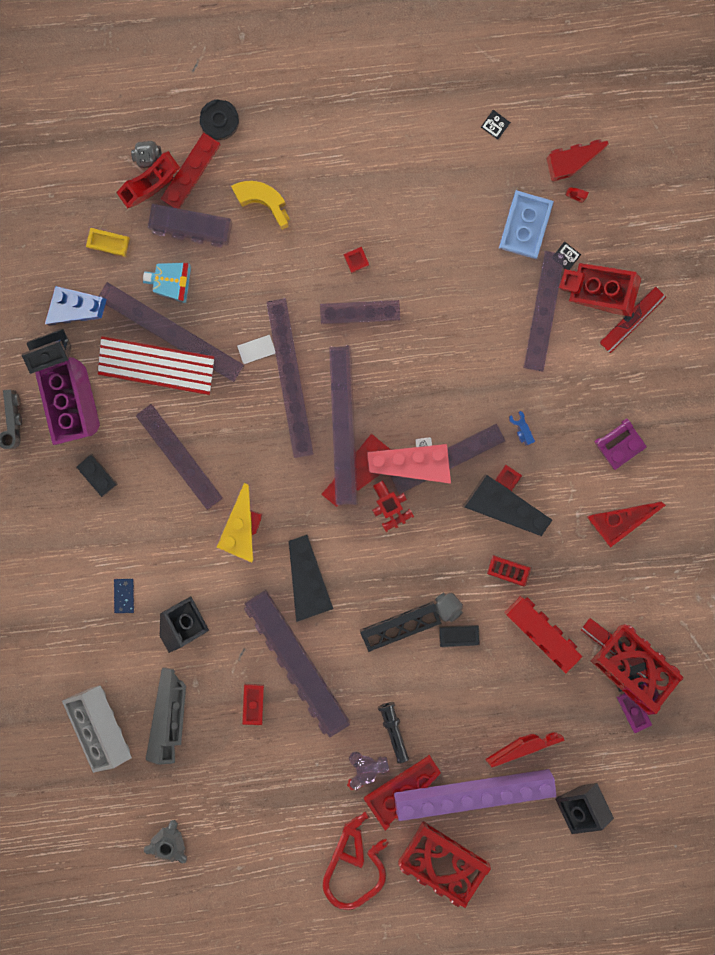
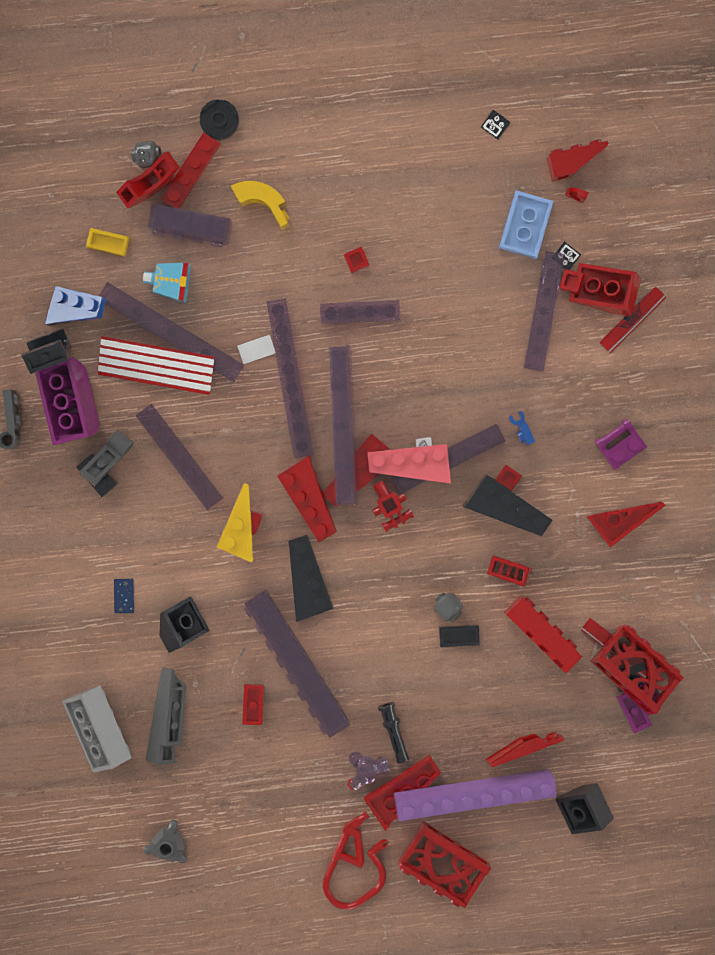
(106, 458): none -> dark grey plate
(304, 490): none -> red wing
(397, 620): black fence -> none

